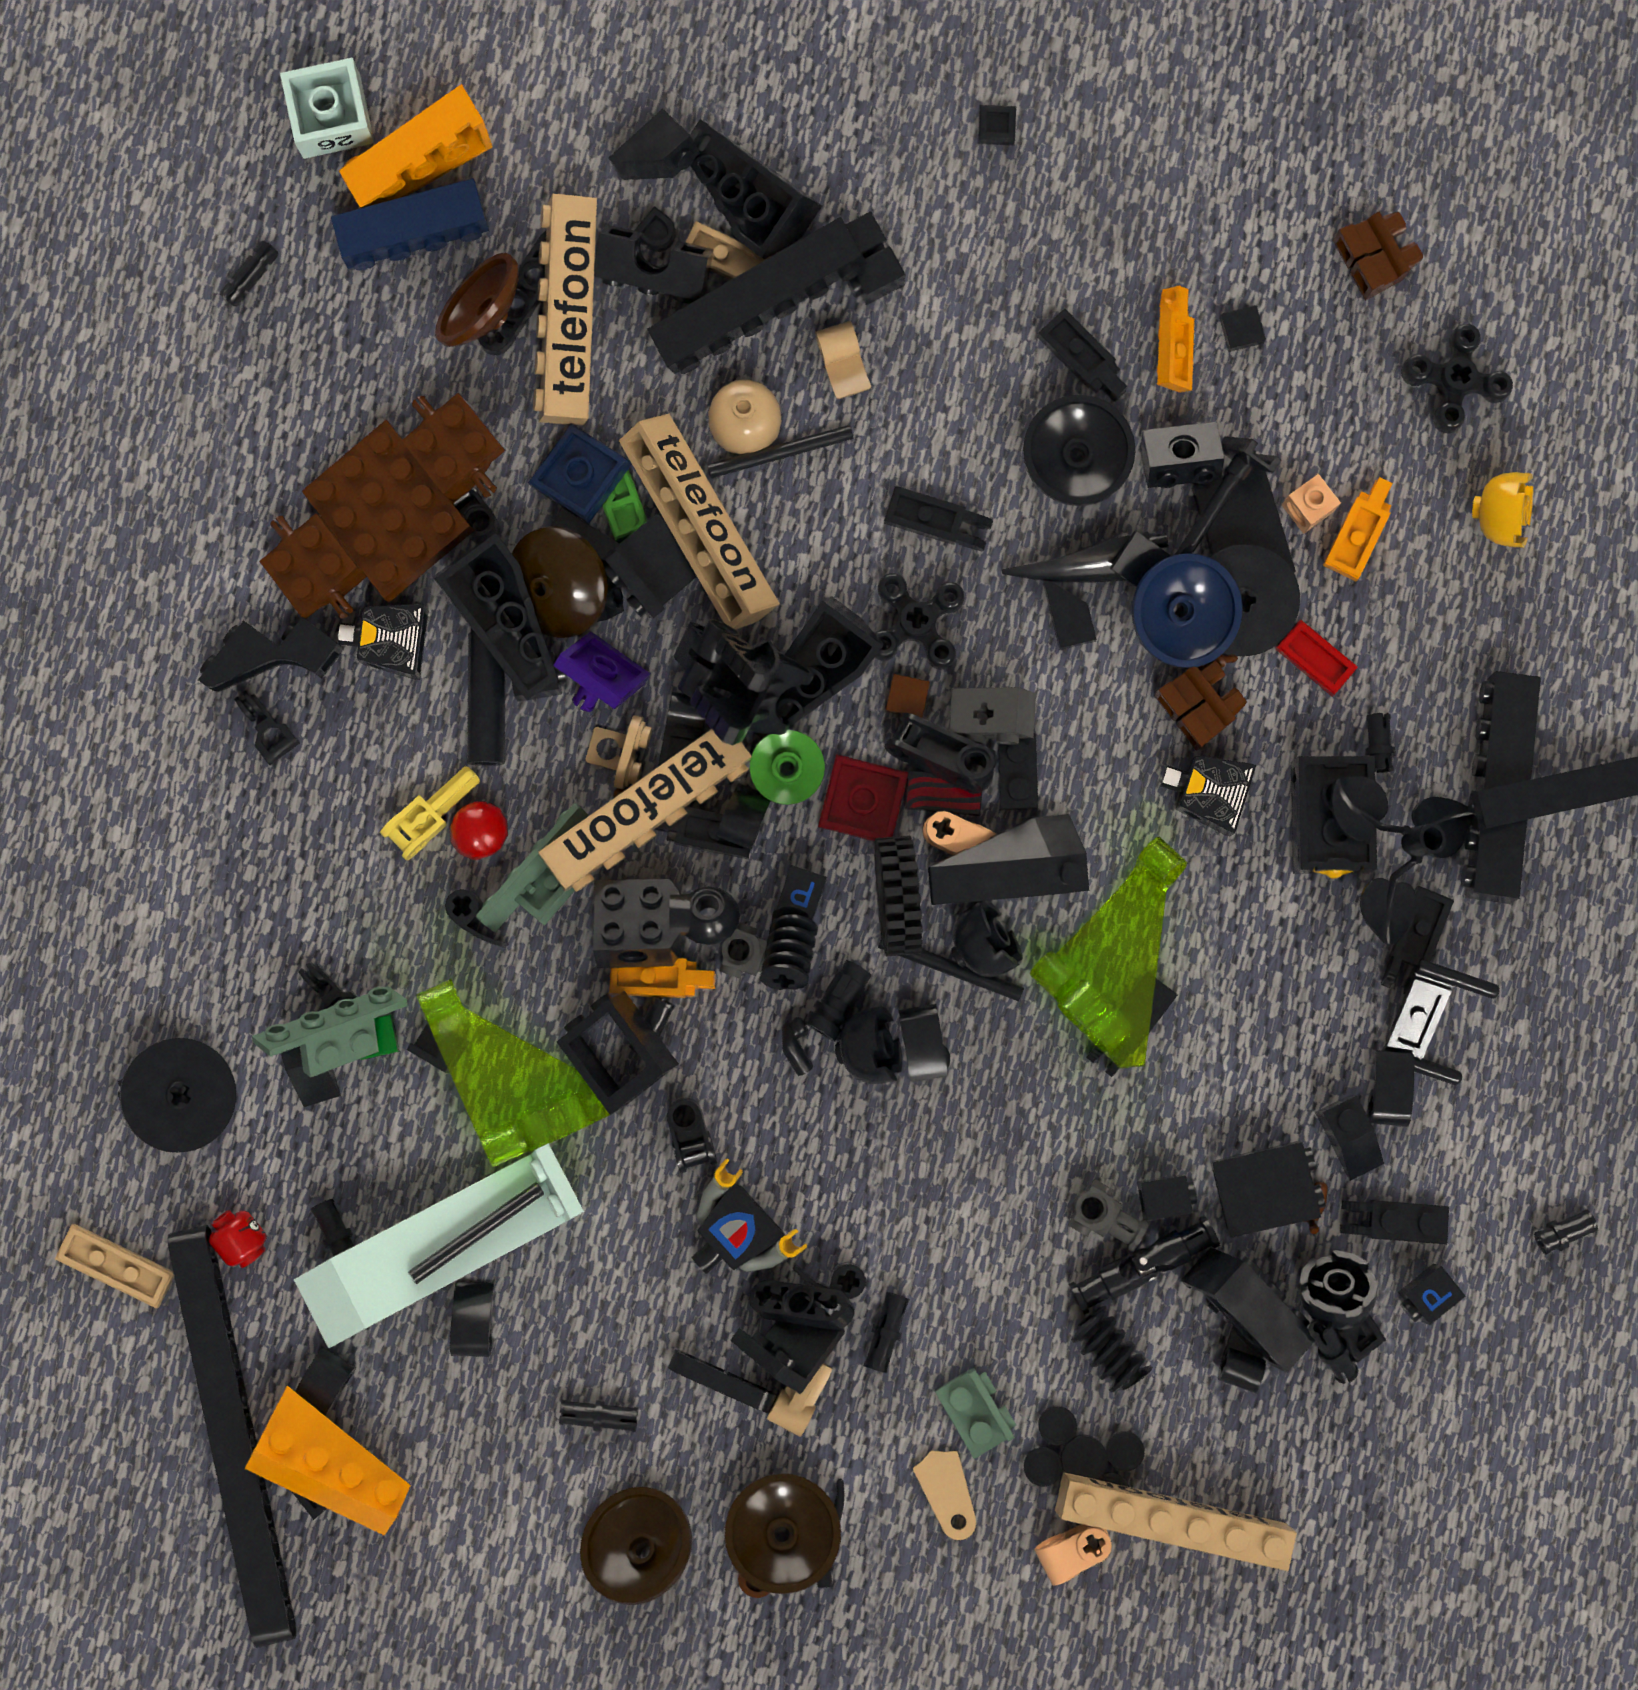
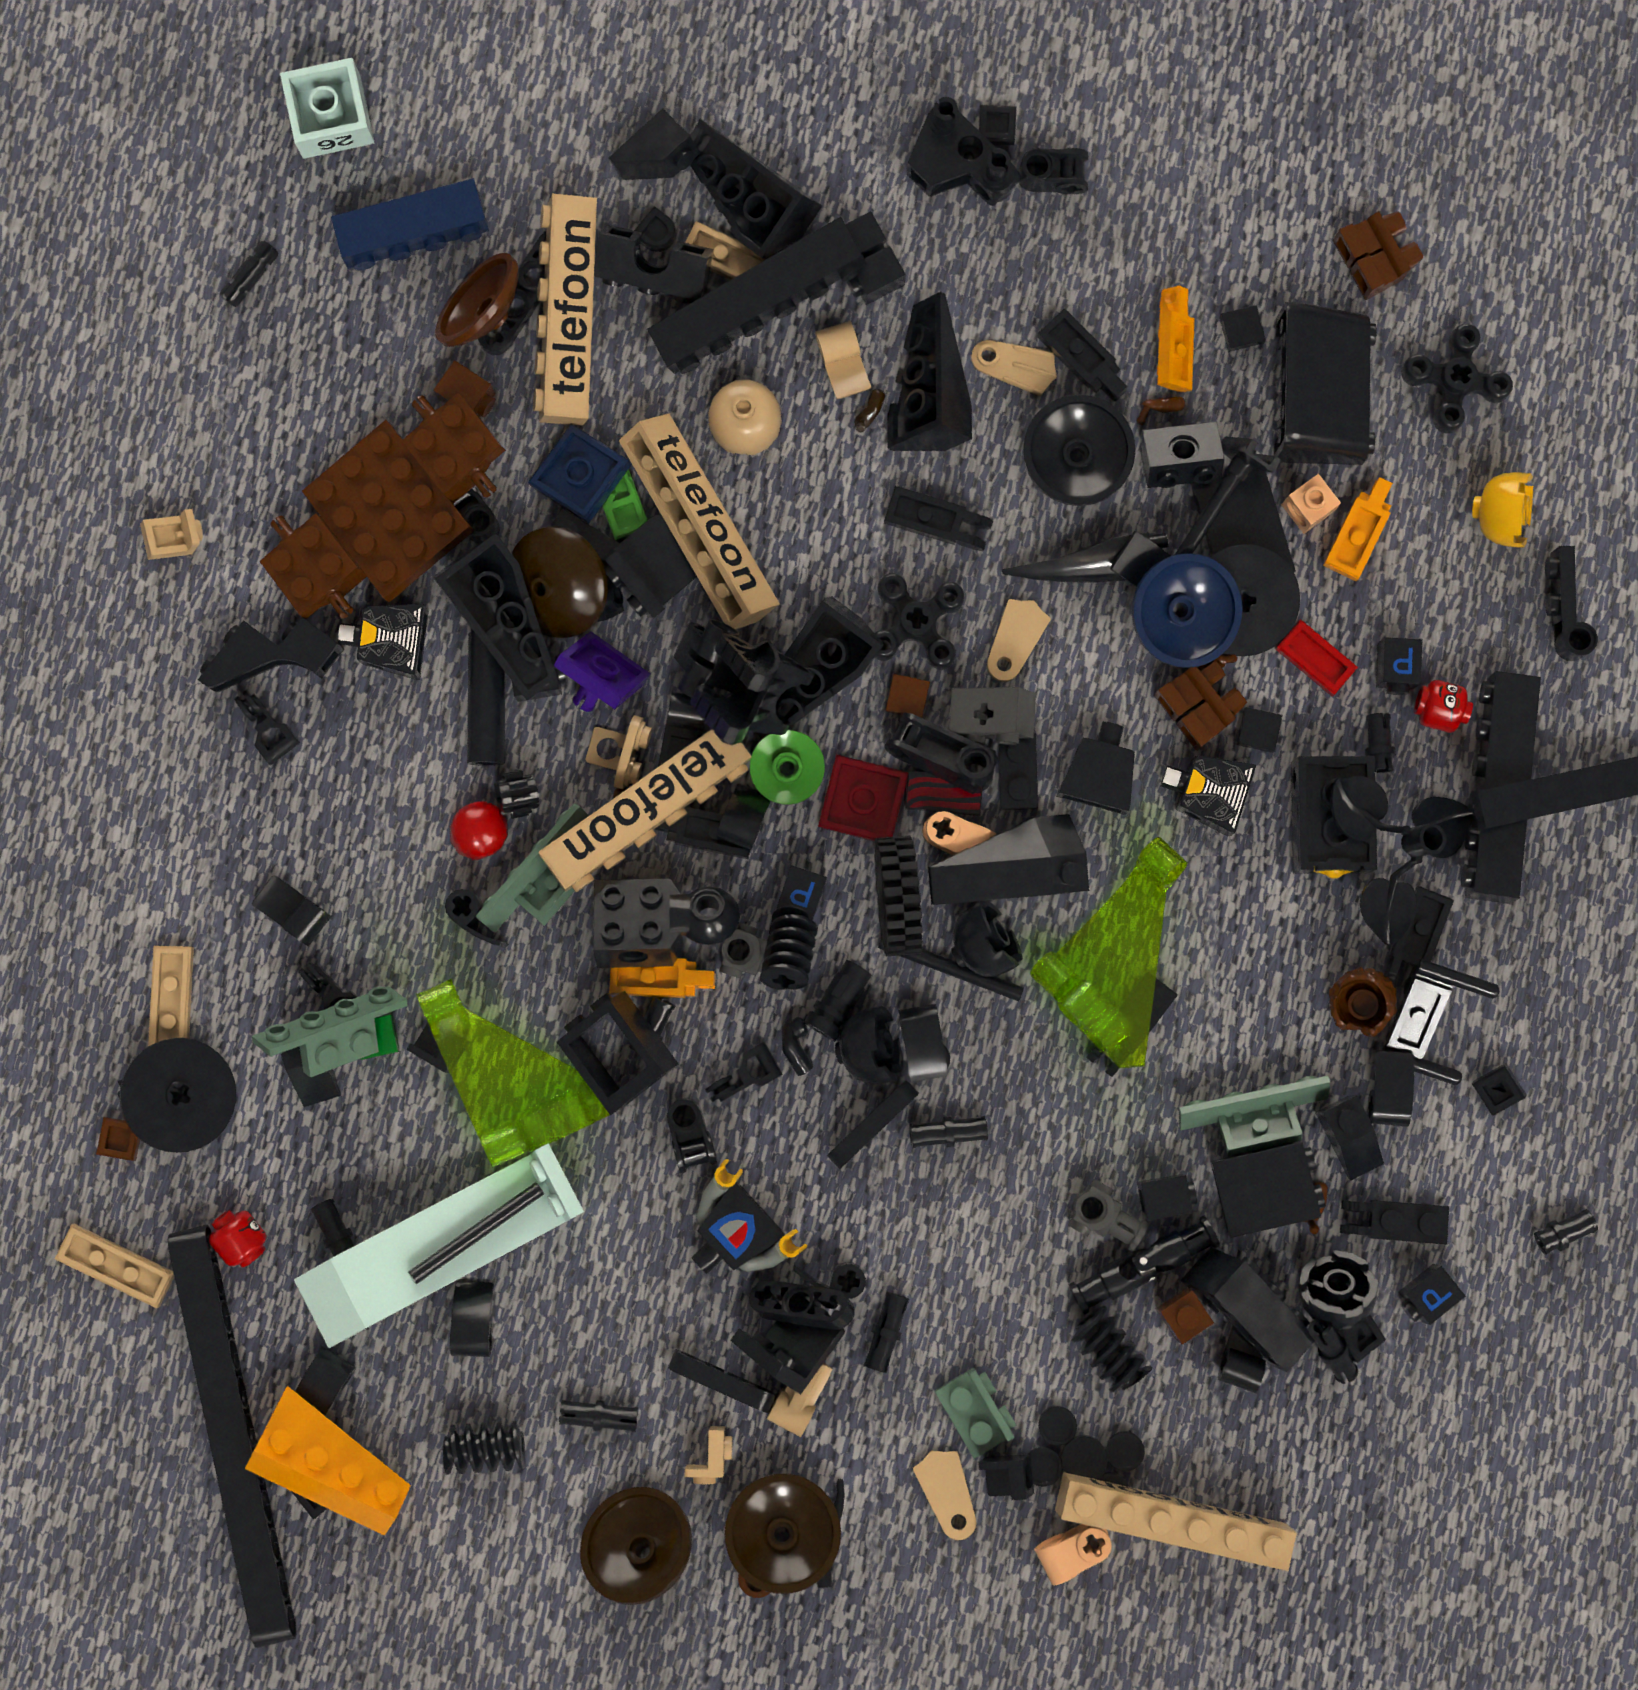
(117, 1140): none -> reddish brown tile
(170, 993): none -> tan tile
(171, 535): none -> tan bracket
(291, 910): none -> black panel
(418, 151): light orange wedge -> none
(423, 818): light yellow connector -> none
(468, 384): none -> reddish brown brick
(483, 1448): none -> black piece
(516, 794): none -> black gear
(718, 1451): none -> tan bracket
(724, 1090): none -> black piece
(780, 451): black bar -> none
(871, 411): none -> dark brown piece
(872, 1124): none -> black beam
(934, 394): none -> black wedge
(939, 154): none -> black piece
(948, 1132): none -> black pin
(1008, 1476): none -> black panel
(1016, 637): none -> tan piece
(1017, 365): none -> tan piece
(1061, 167): none -> black piece
(1069, 617): black tile -> none
(1101, 772): none -> black torso
(1162, 405): none -> reddish brown piece
(1184, 1315): none -> reddish brown brick
(1257, 1117): none -> sand green bracket
(1259, 730): none -> black tile
(1324, 385): none -> black windscreen
(1363, 1001): none -> reddish brown hair
(1399, 665): none -> black brick
(1443, 706): none -> red head
(1499, 1089): none -> black tile
(1562, 605): none -> black plate

